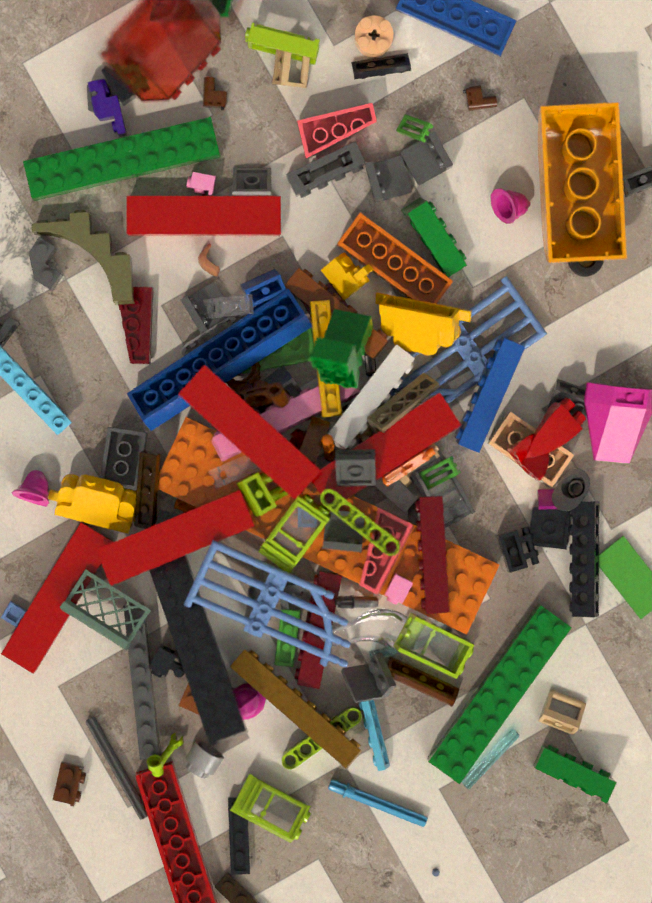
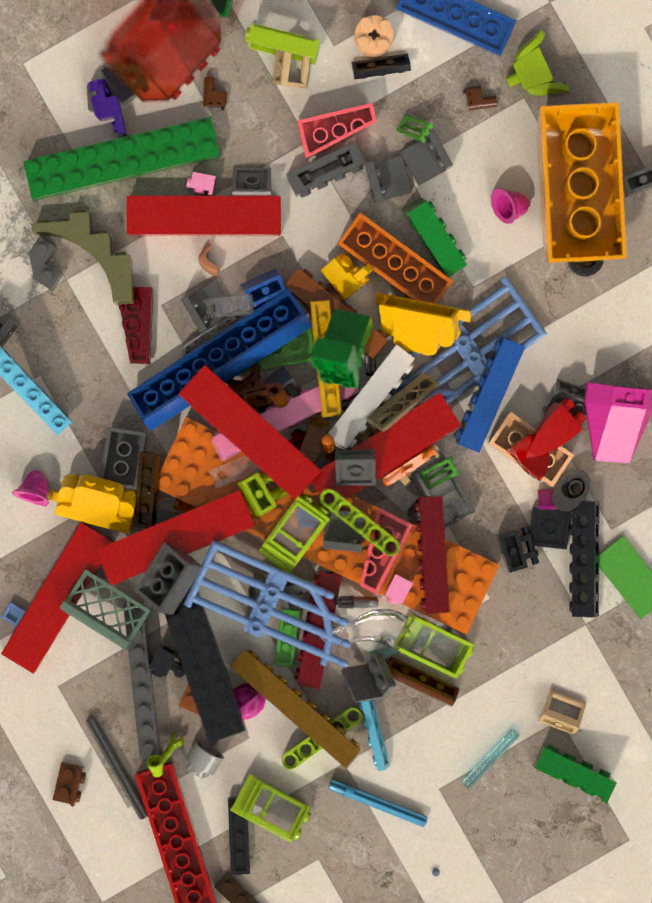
(168, 579): none -> dark grey slope
(498, 693): green brick -> none
(533, 70): none -> lime torso

